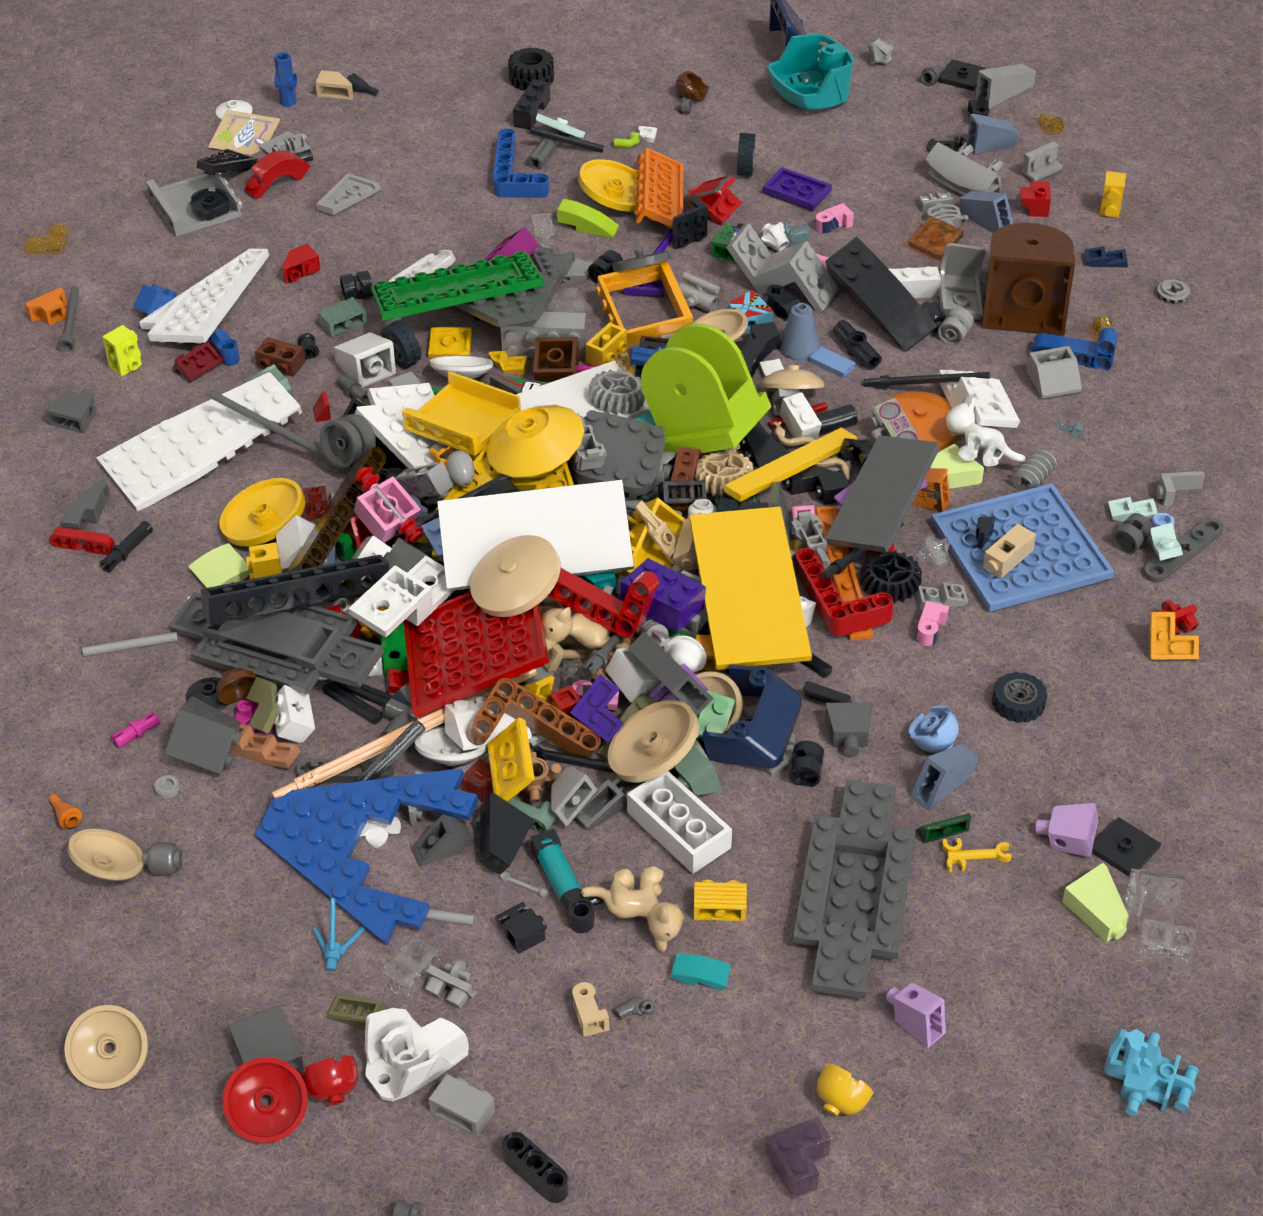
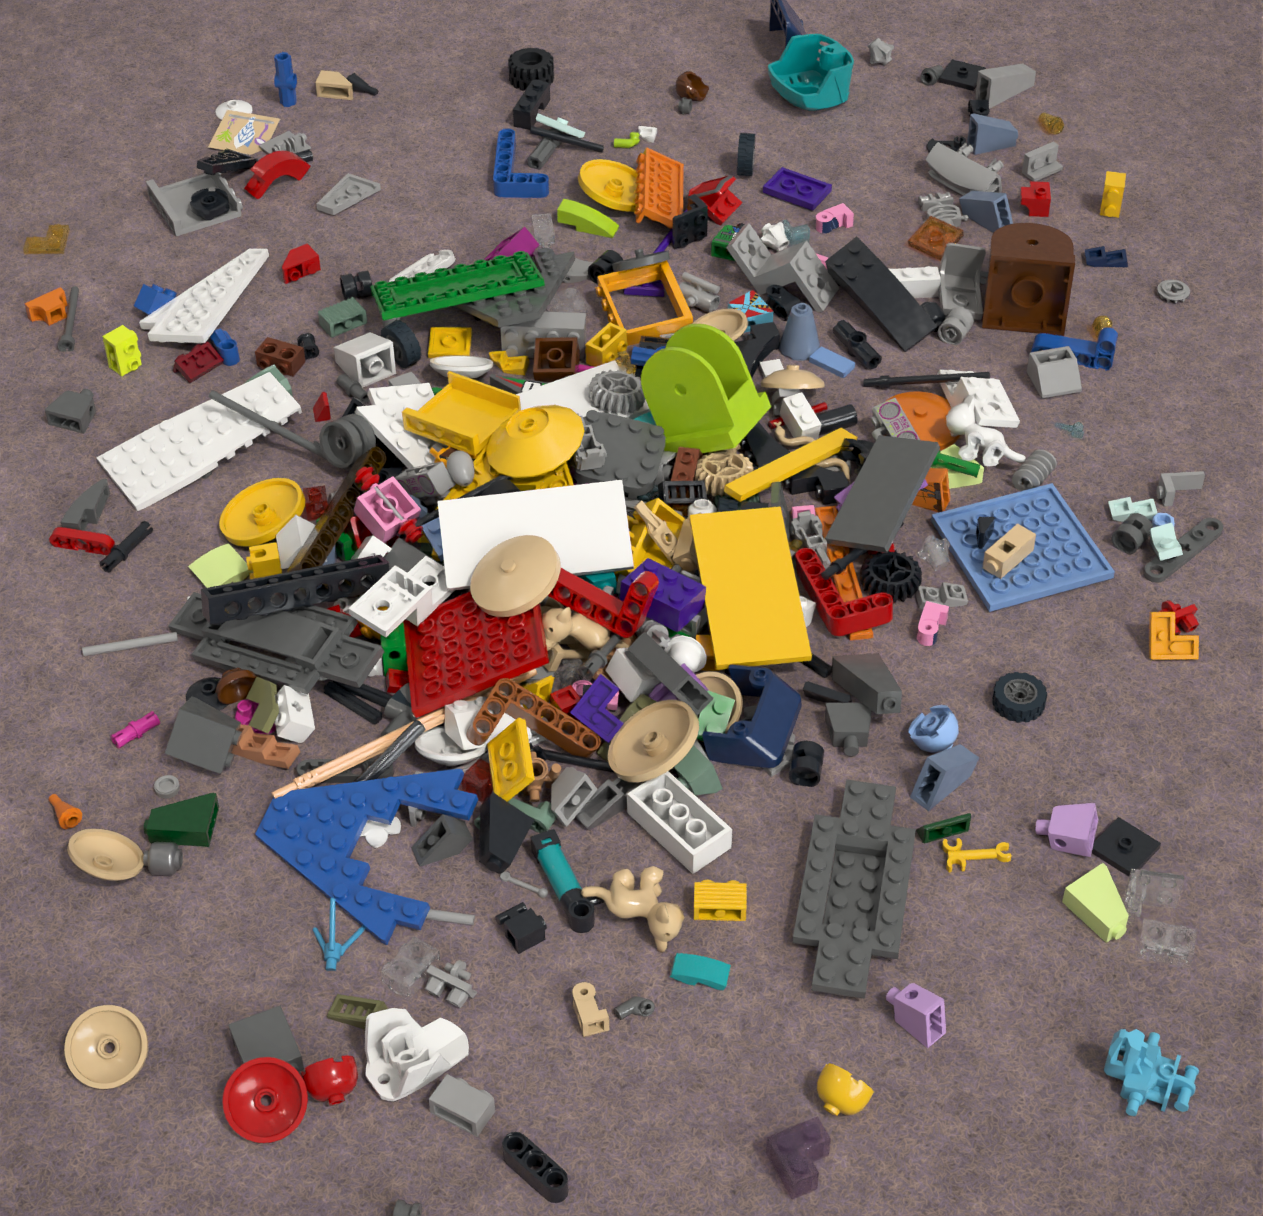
(184, 822): none -> dark green slope
(868, 681): none -> dark grey slope
(968, 467): none -> green pin

